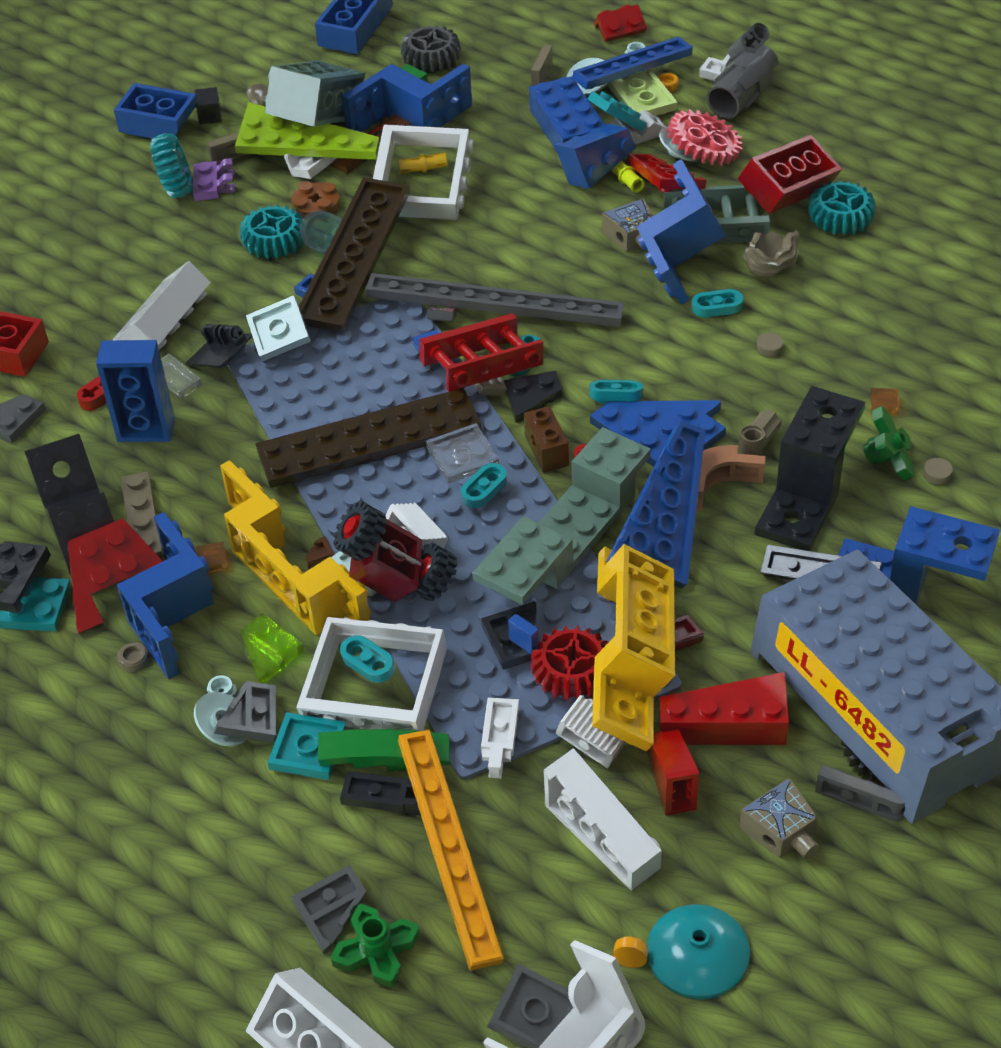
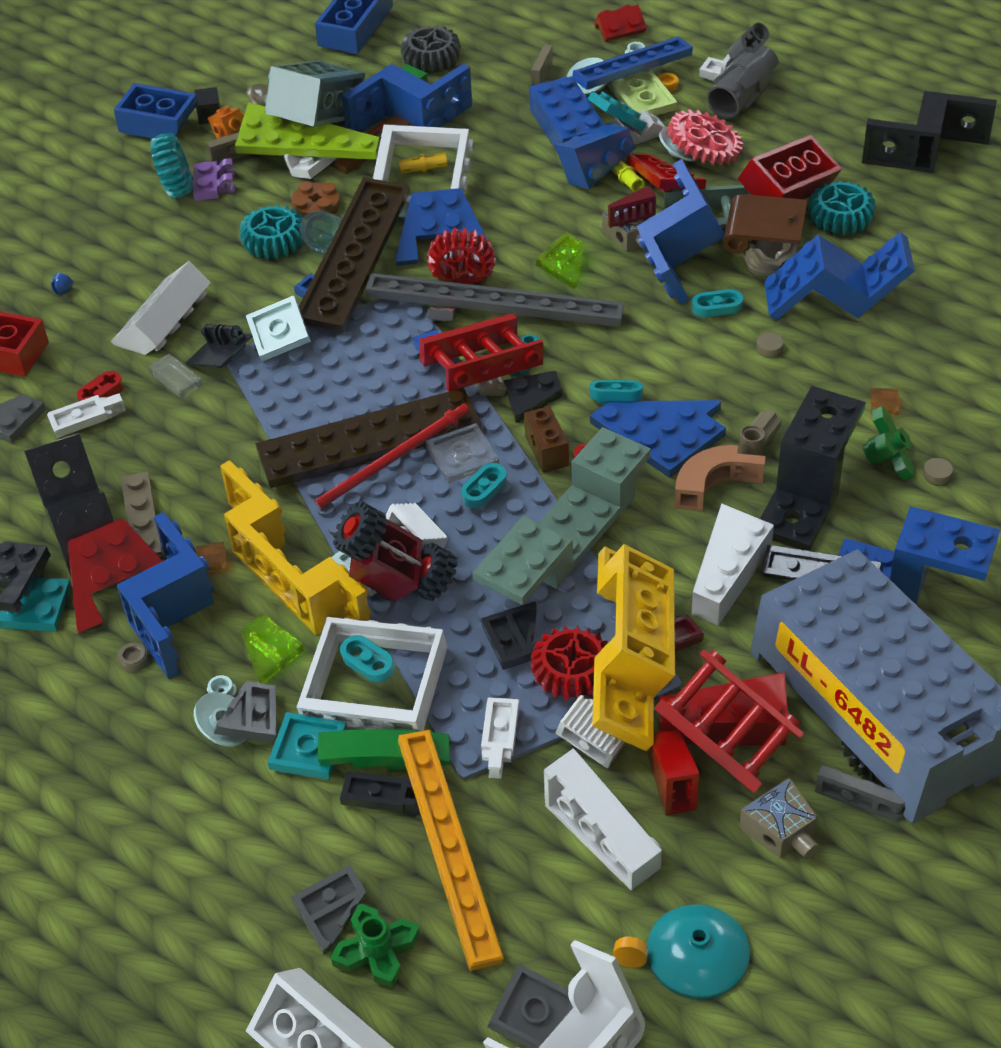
(61, 283): none -> blue hinge
(85, 414): none -> white hinge
(136, 390): blue brick -> none
(226, 121): none -> orange brick
(319, 552): reddish brown tile -> none
(430, 215): none -> blue wing
(450, 418): none -> red bar
(461, 257): none -> red gear
(523, 633): blue tile -> none
(563, 259): none -> clear neon green wing
(644, 203): none -> dark red slope
(666, 508): blue wing -> none
(723, 750): none -> red fence
(729, 562): none -> white wedge
(763, 220): none -> reddish brown door
(839, 276): none -> blue bracket
(938, 119): none -> black bracket

